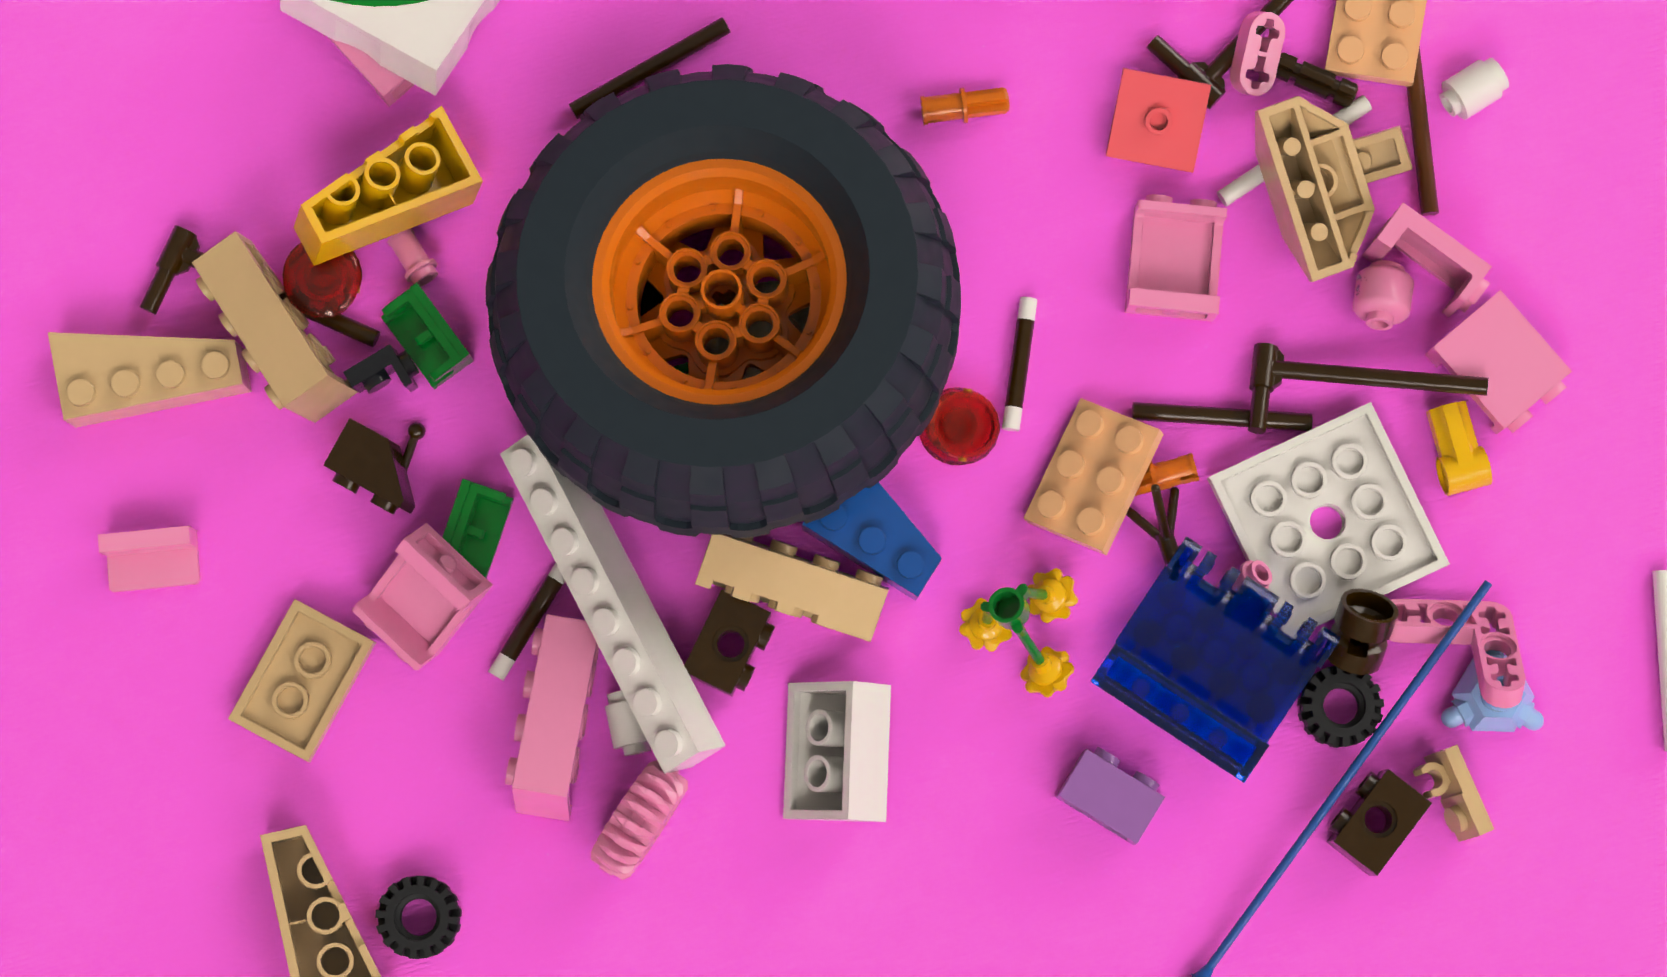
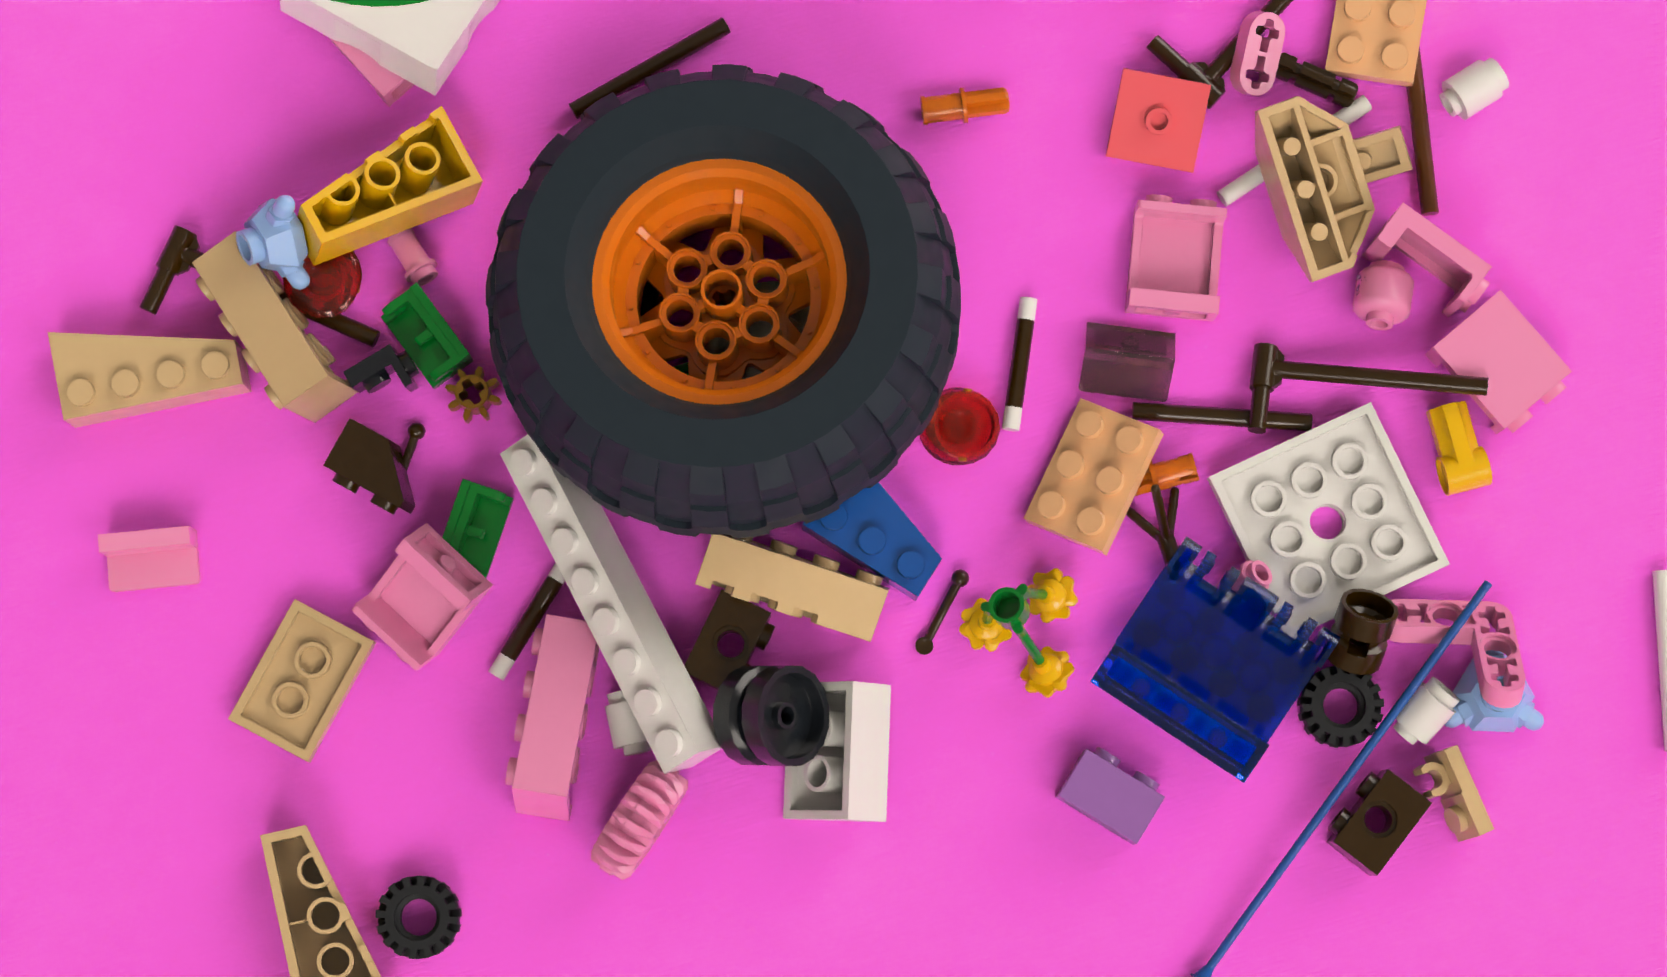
(276, 240): none -> light blue rock
(461, 394): none -> pearl gold gear
(771, 715): none -> black wheel
(924, 644): none -> dark brown hinge
(1127, 362): none -> clear smoke panel
(1426, 712): none -> white brick

